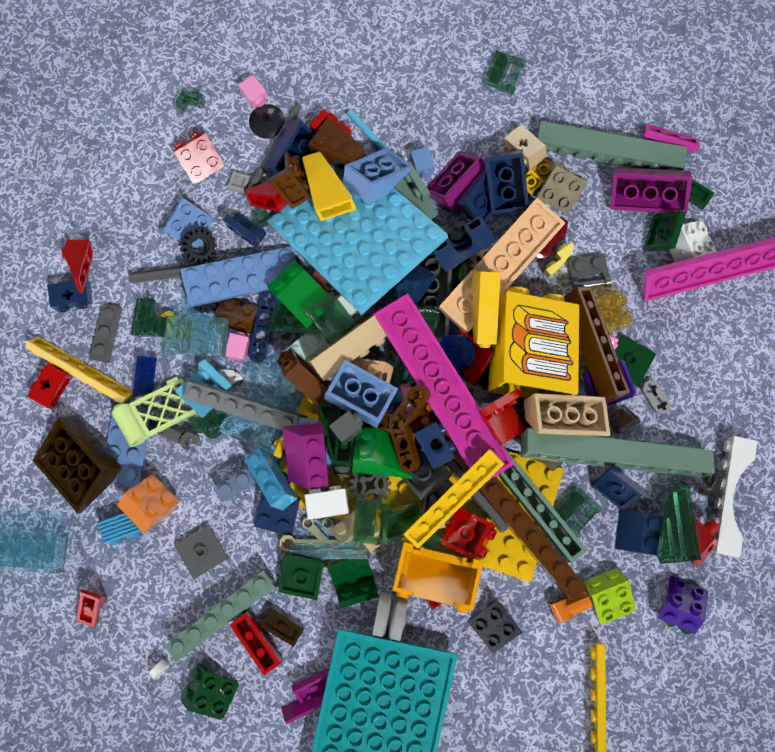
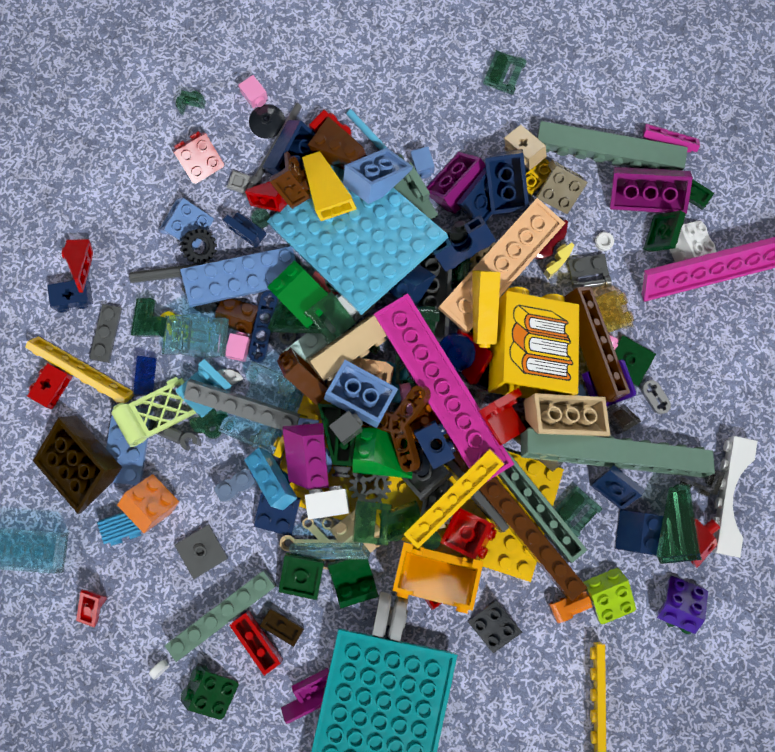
(604, 241): none -> white tile

